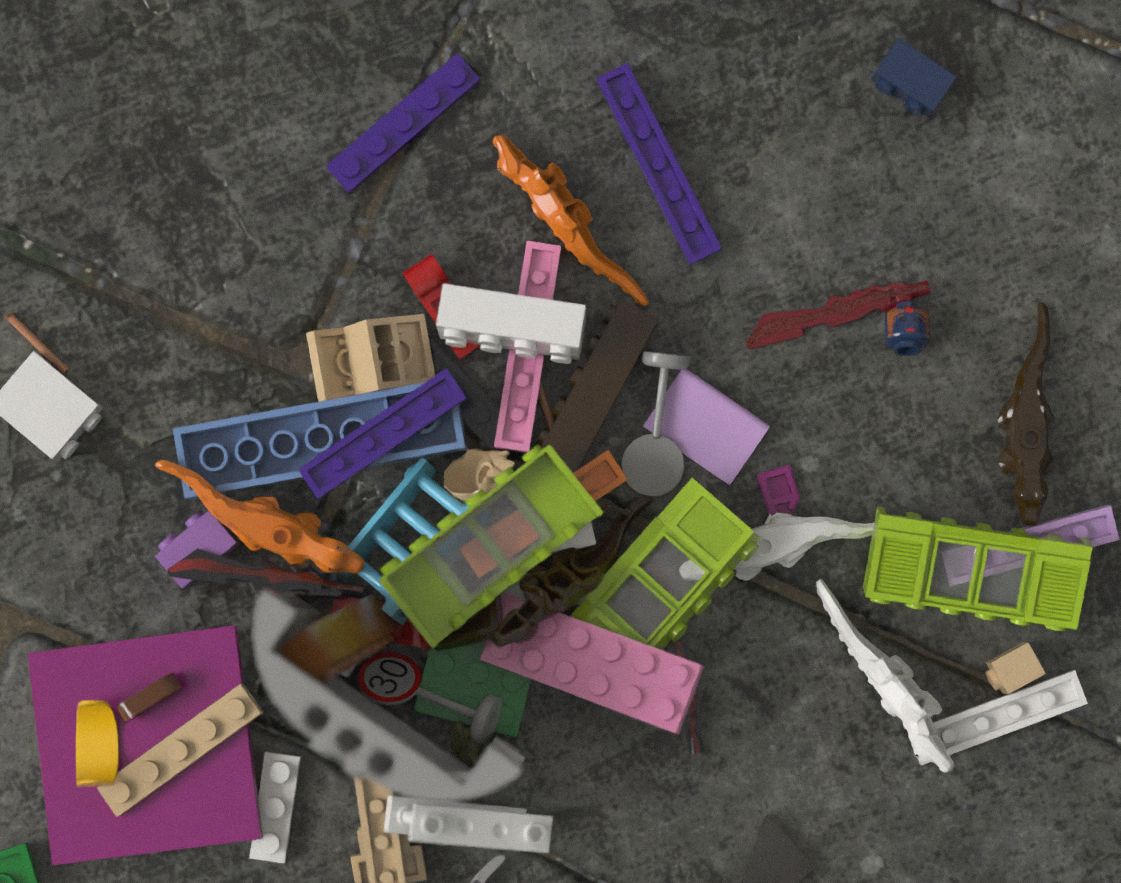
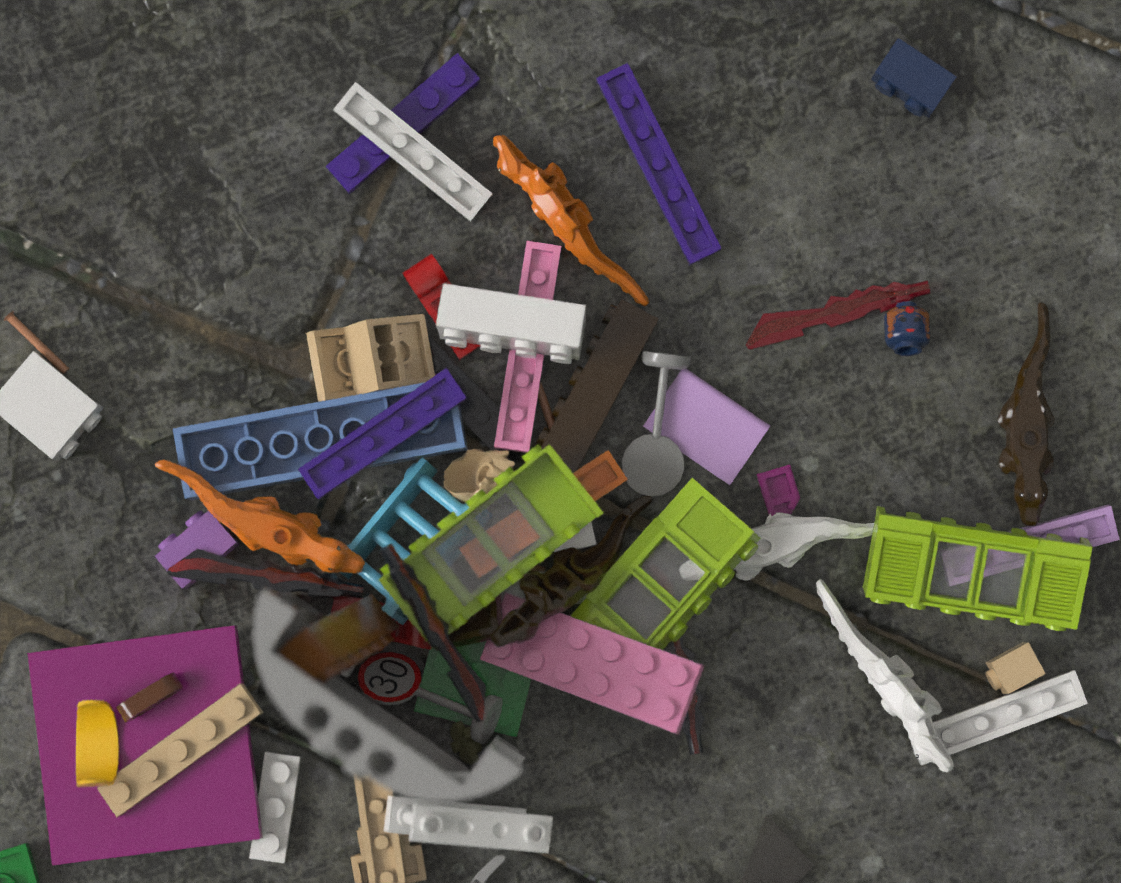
(412, 151): none -> white plate
(436, 630): none -> black sword

